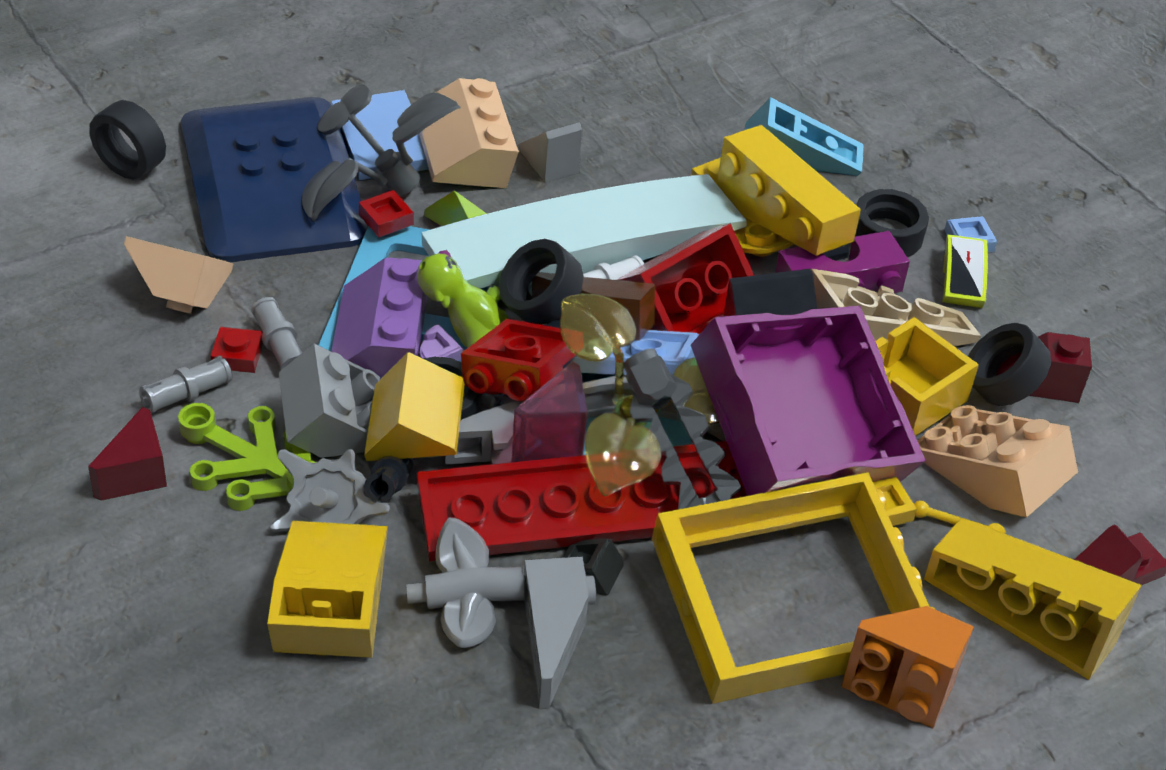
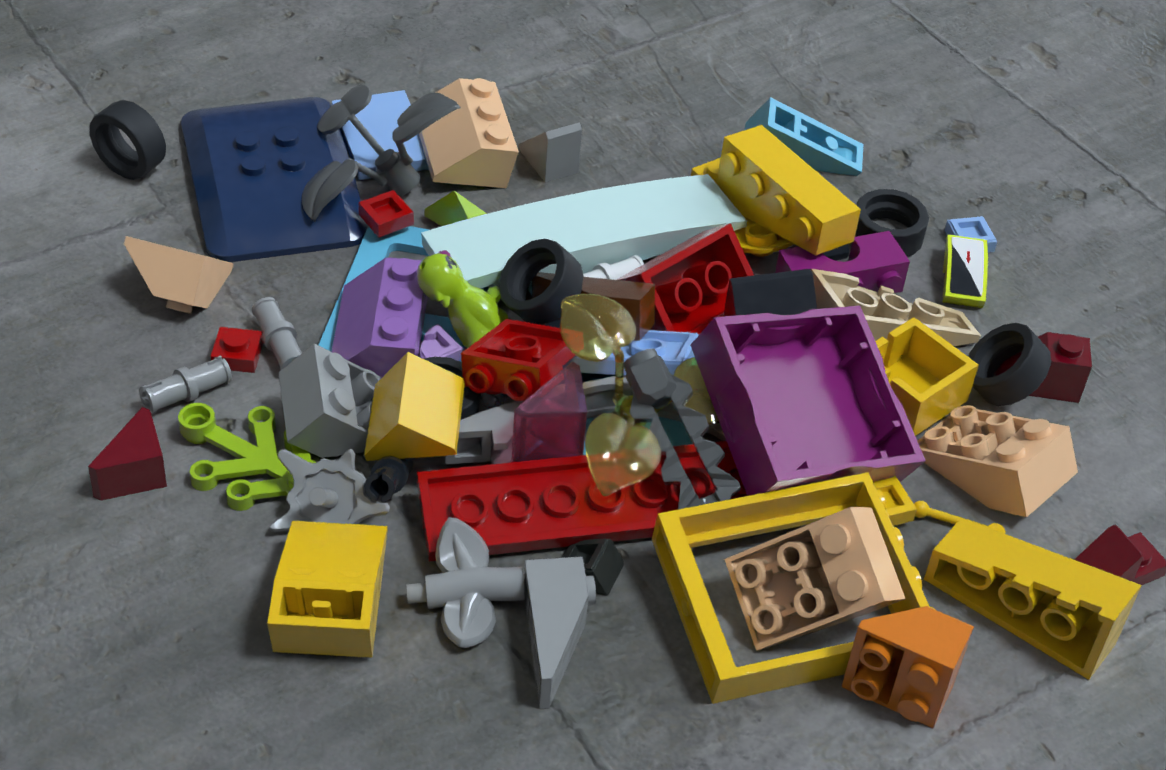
(814, 577): none -> light nougat slope

